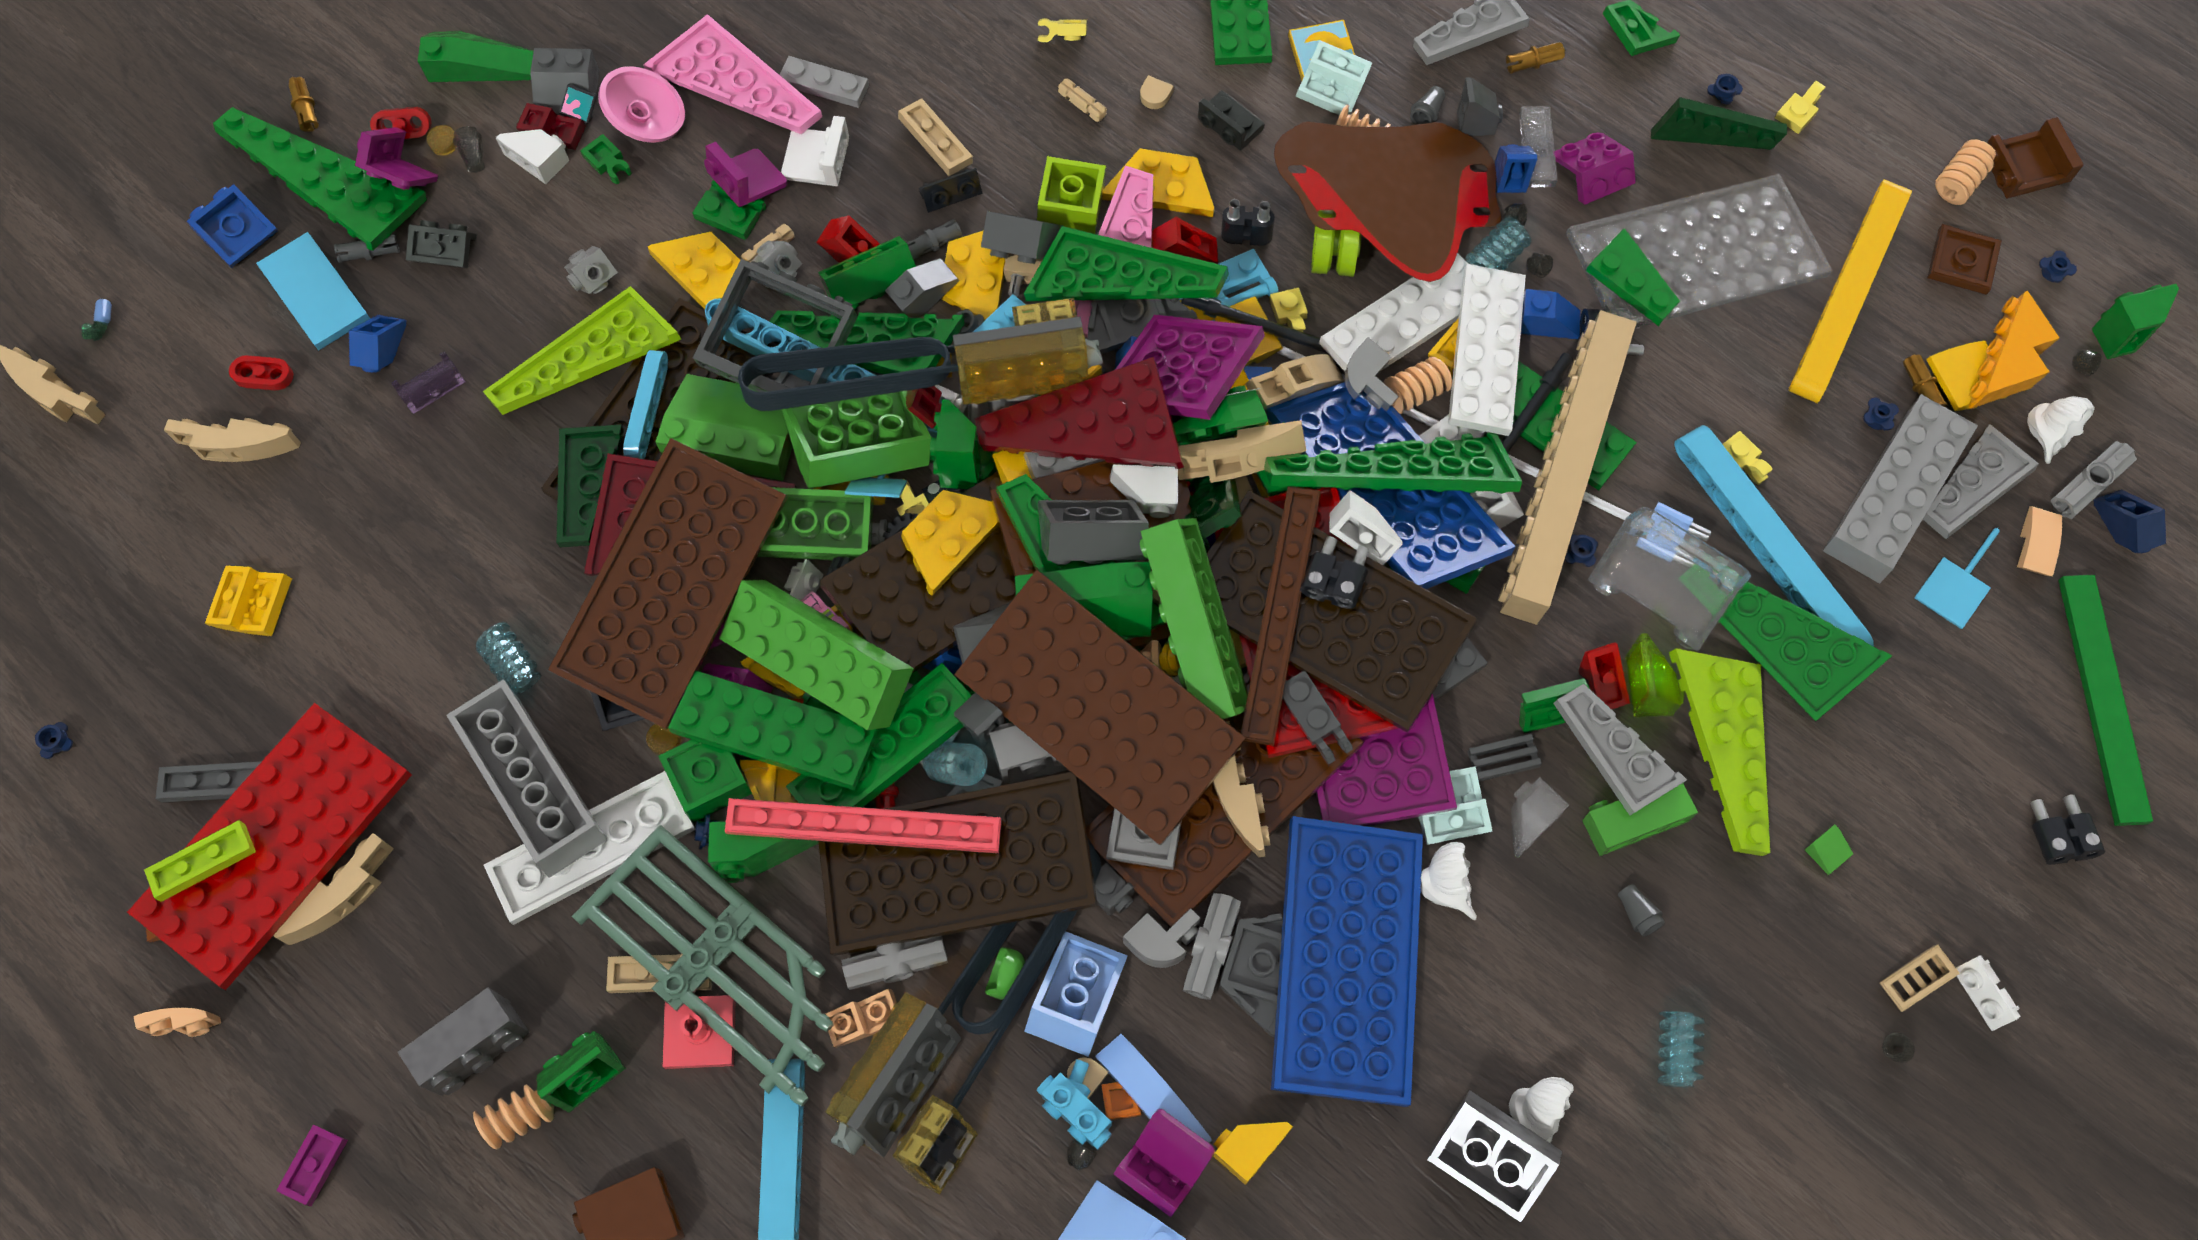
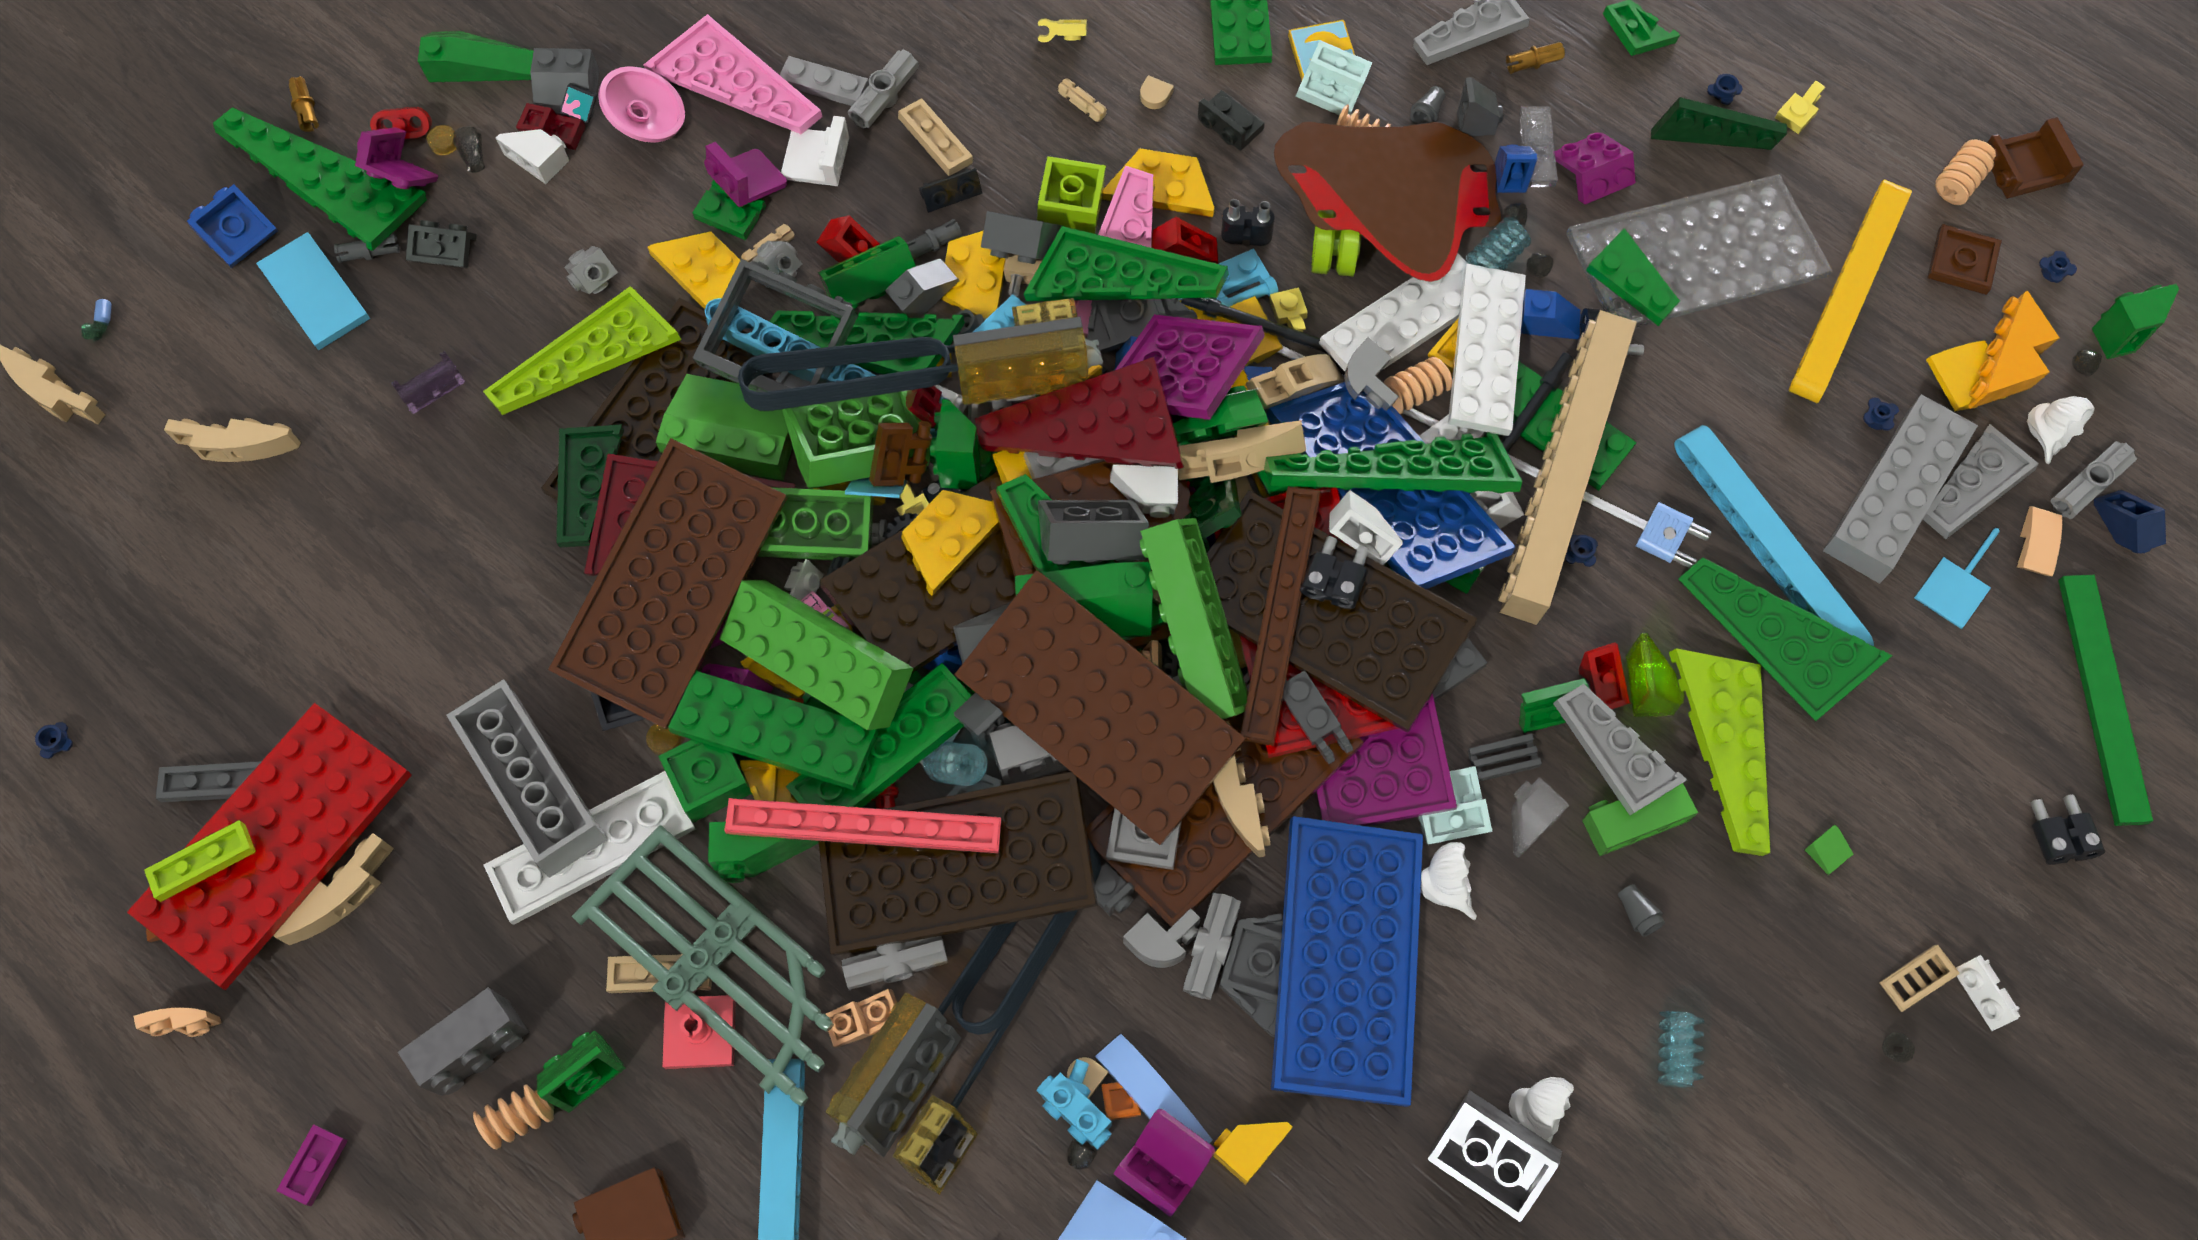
(248, 600): yellow slope -> none
(263, 371): red plate -> none
(375, 342): blue slope -> none
(506, 658): clear light blue piece -> none
(605, 157): green plate -> none
(645, 404): medium azure beam -> none
(702, 831): dark blue plate -> none
(883, 89): none -> light grey piece
(892, 452): none -> reddish brown plate
(1005, 971): bright green hair -> none
(1075, 993): light blue slope -> none
(1169, 661): yellow plate -> none
(1670, 575): clear windscreen -> none
(1747, 456): light yellow plate -> none
(1922, 379): pearl gold axle -> none

